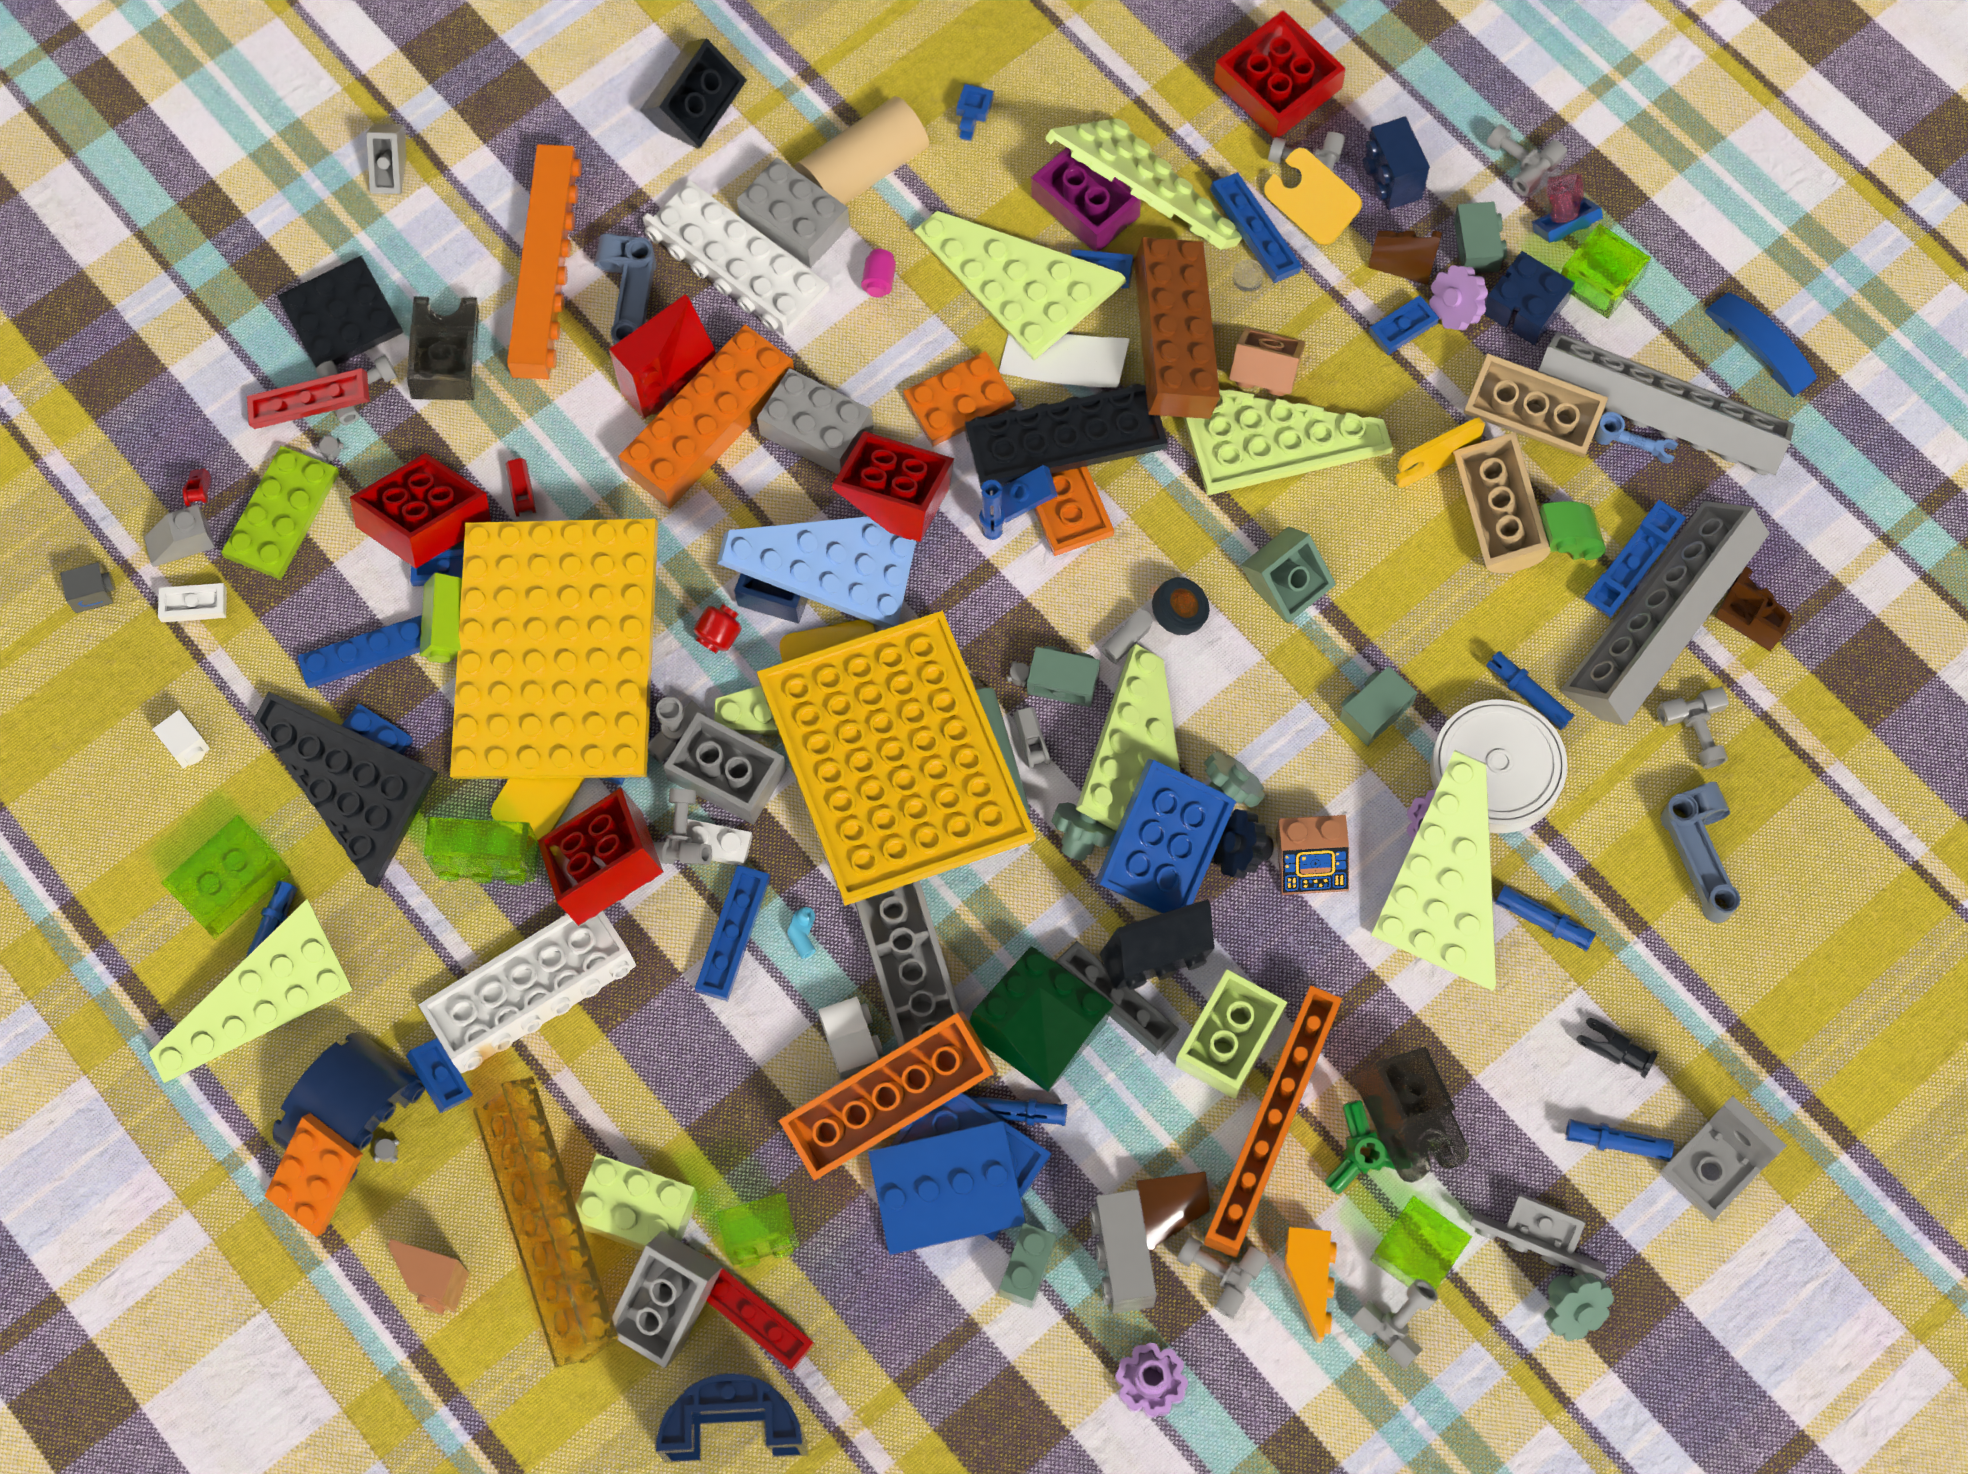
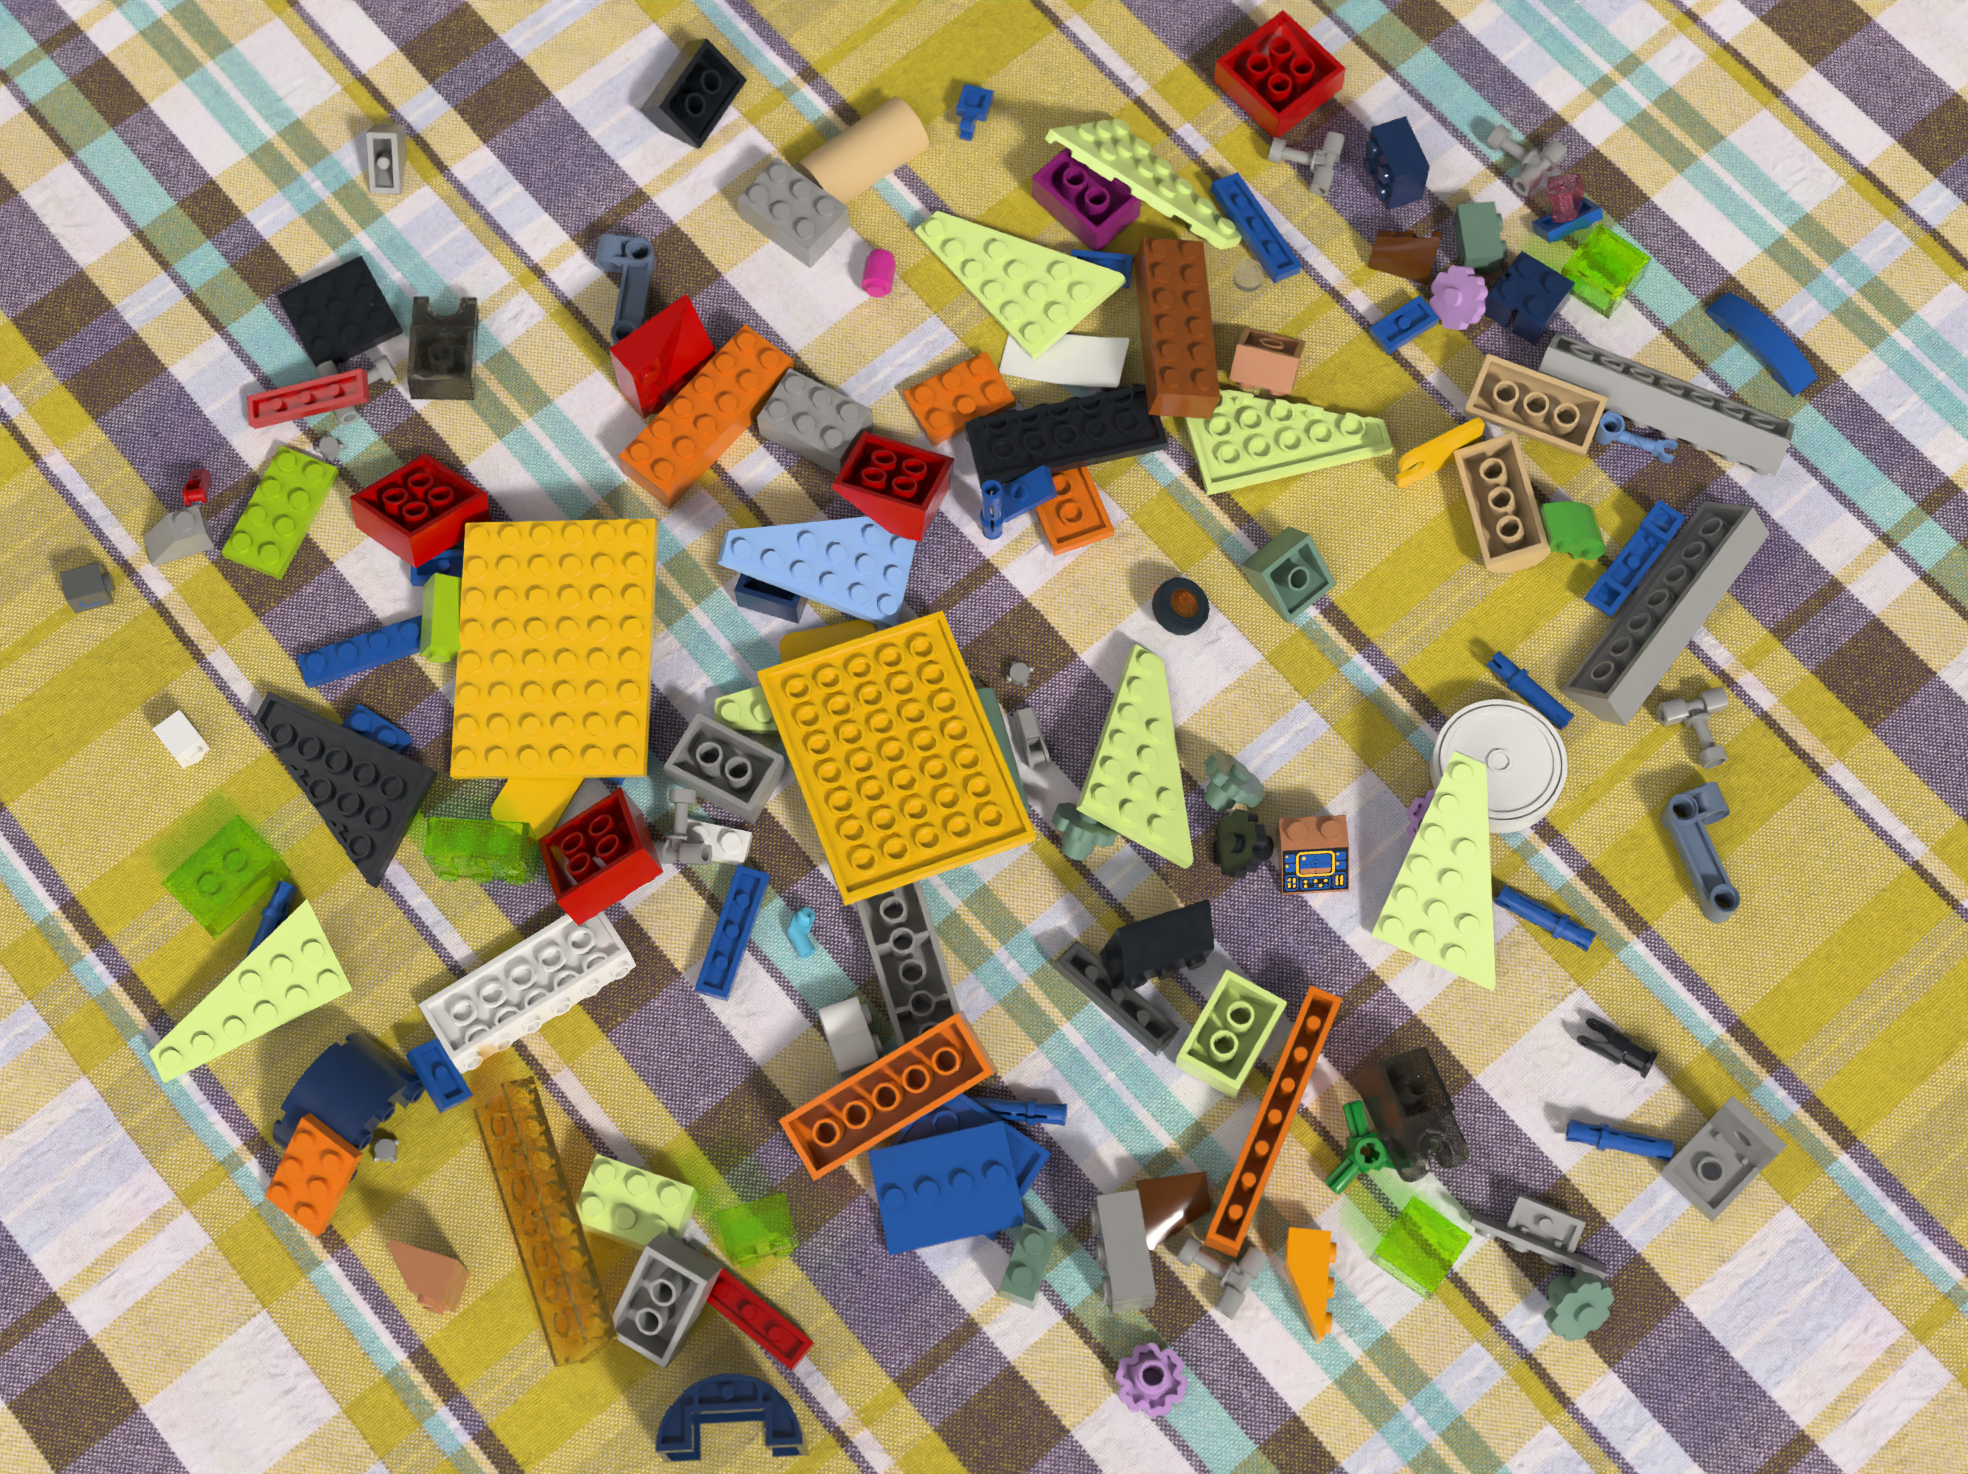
(192, 602): white plate -> none
(520, 485): red bar -> none
(543, 262): orange brick -> none
(674, 722): light grey bar -> none
(717, 628): red head -> none
(736, 258): white bracket -> none
(1040, 1018): dark green slope -> none
(1063, 676): sand green brick -> none
(1127, 636): light grey bar -> none
(1165, 839): blue plate -> none
(1320, 203): yellow piece -> none
(1377, 705): sand green brick -> none
(1393, 1327): light grey bar -> none
(1754, 612): reddish brown slope -> none

